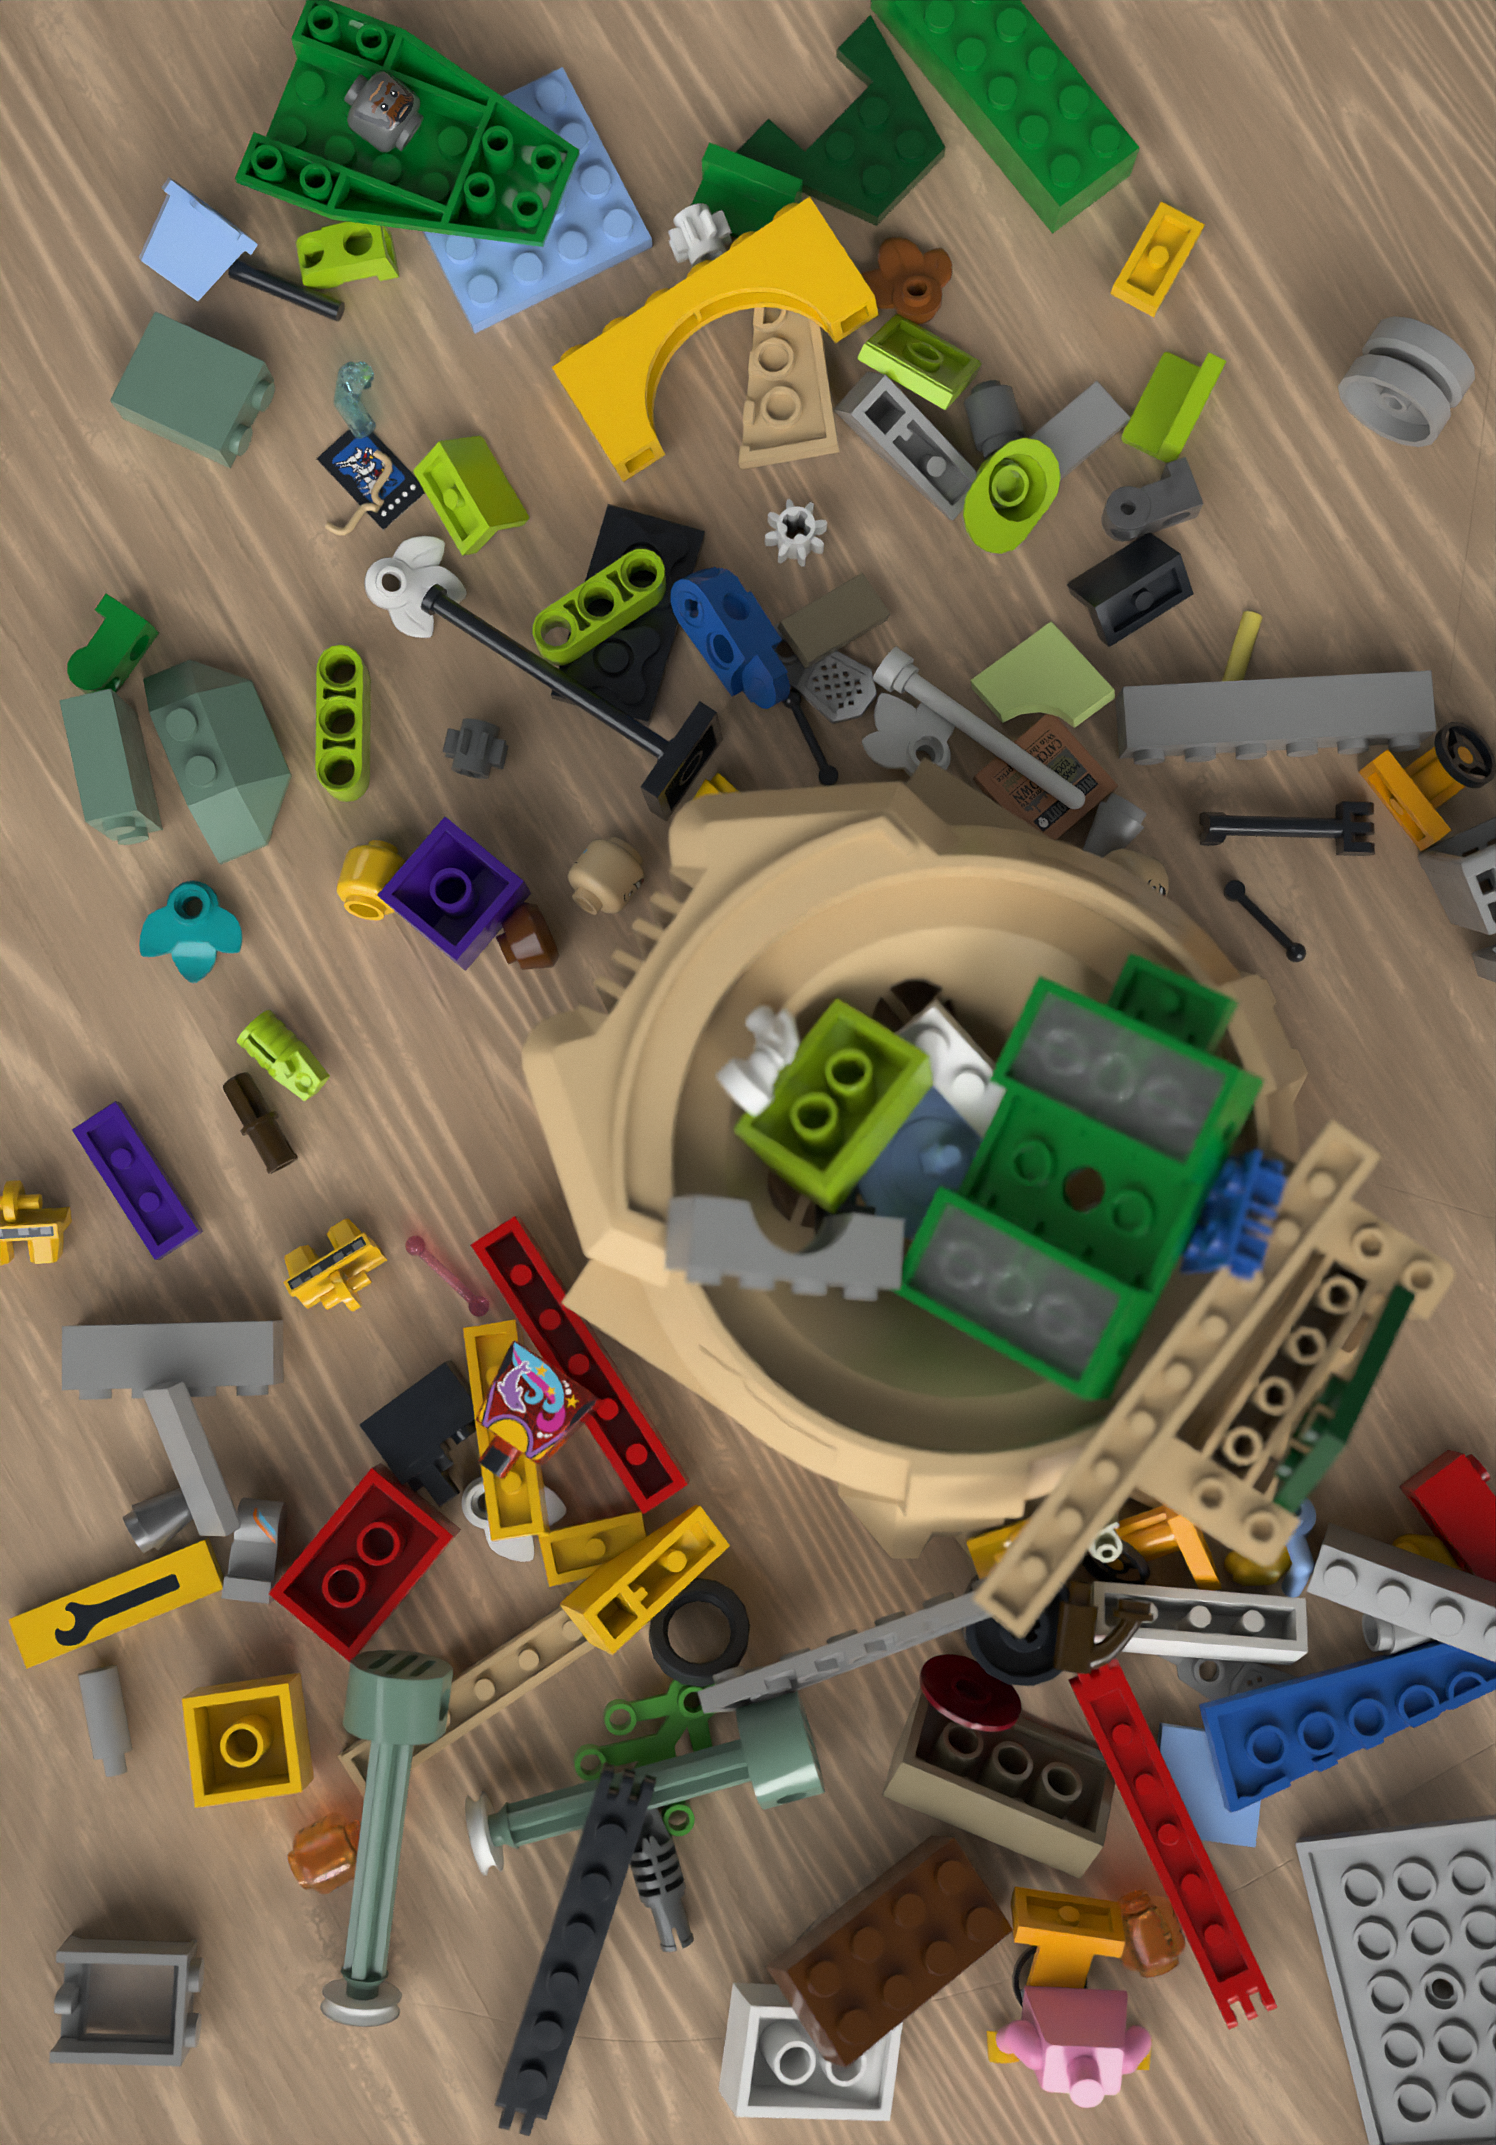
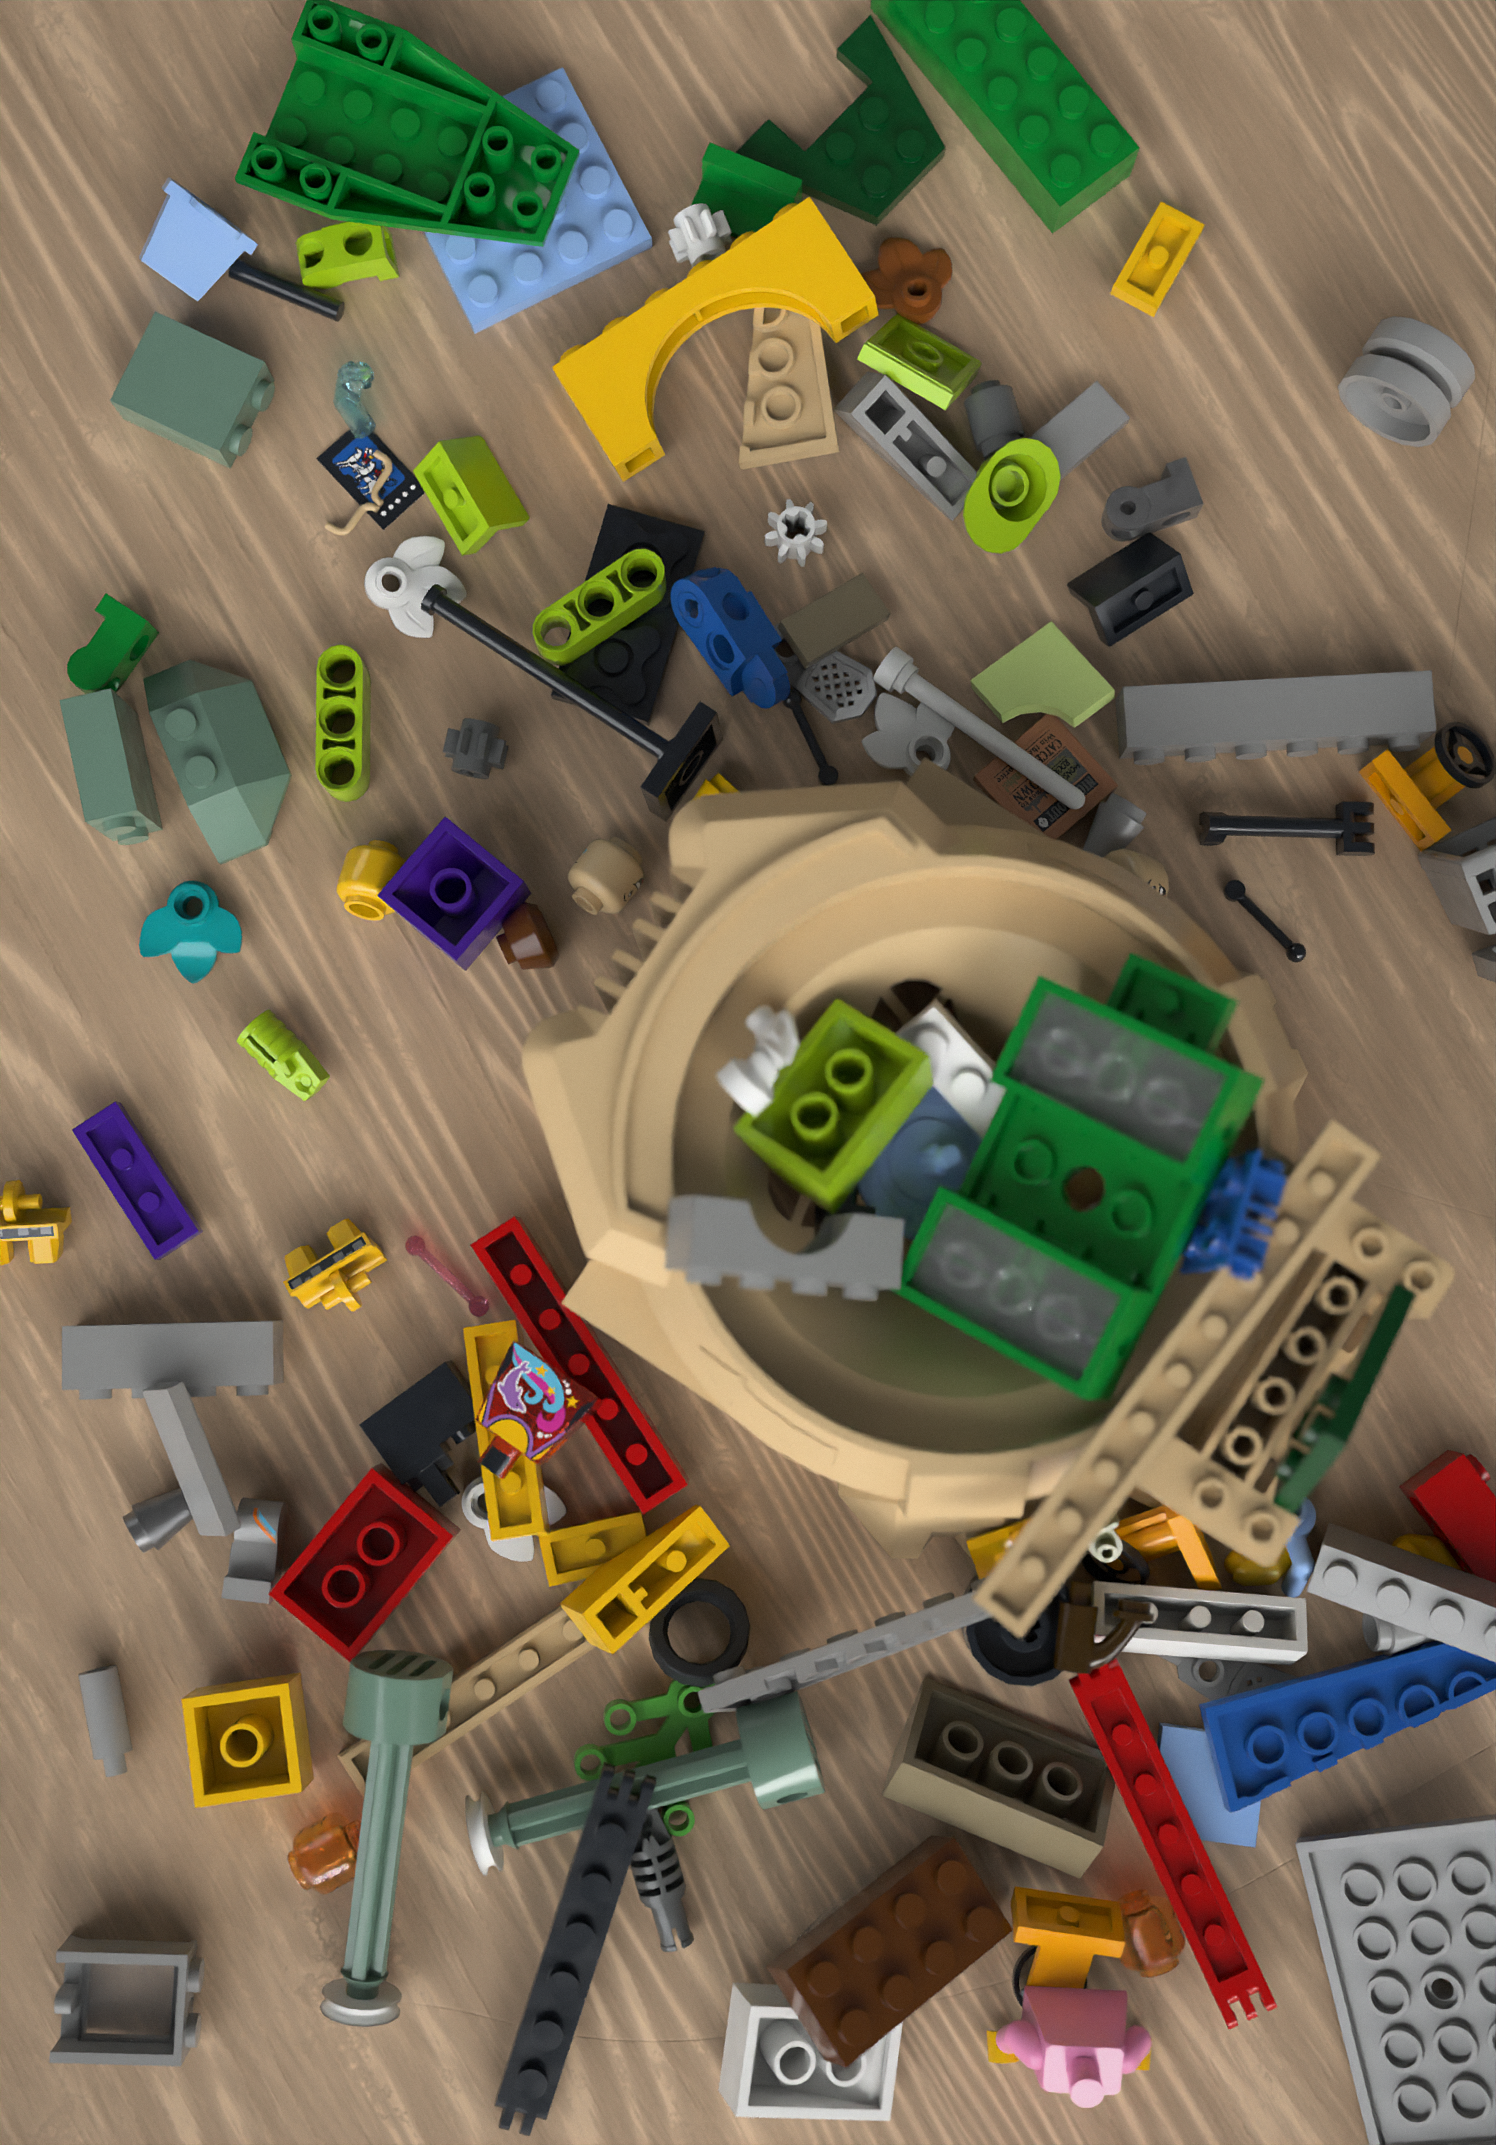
(117, 1603): yellow tile -> none
(259, 1122): dark brown axle -> none
(383, 111): dark grey head -> none
(969, 1694): dark red dish -> none
(1171, 405): lime panel -> none
(1242, 646): light yellow piece -> none

